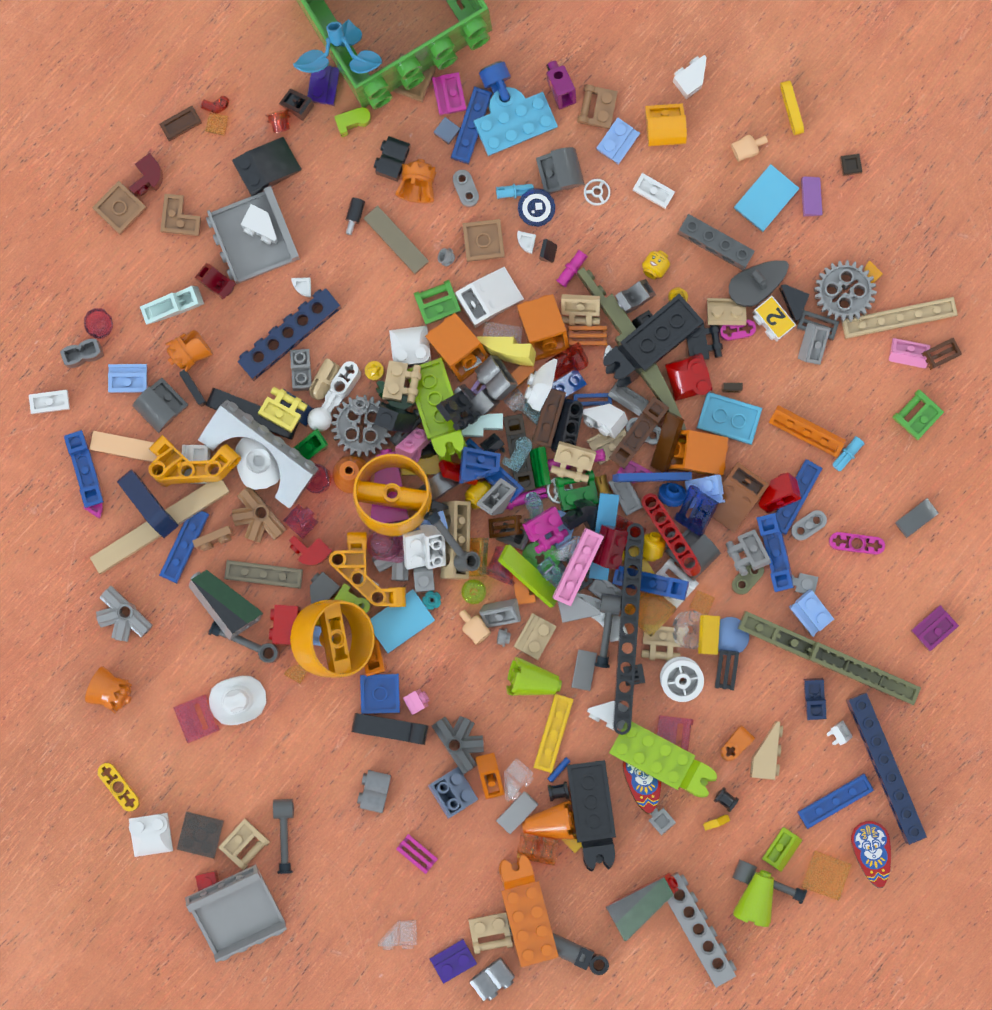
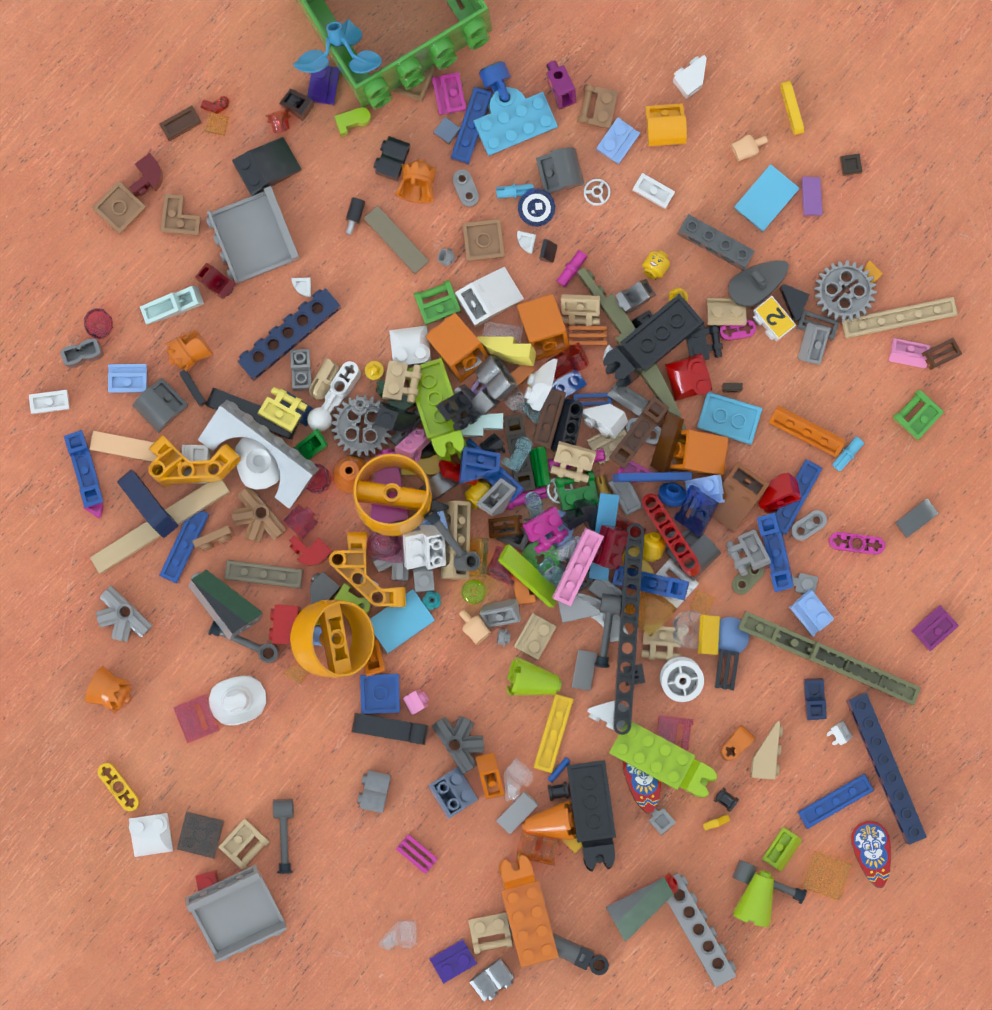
(259, 223): white slope -> none

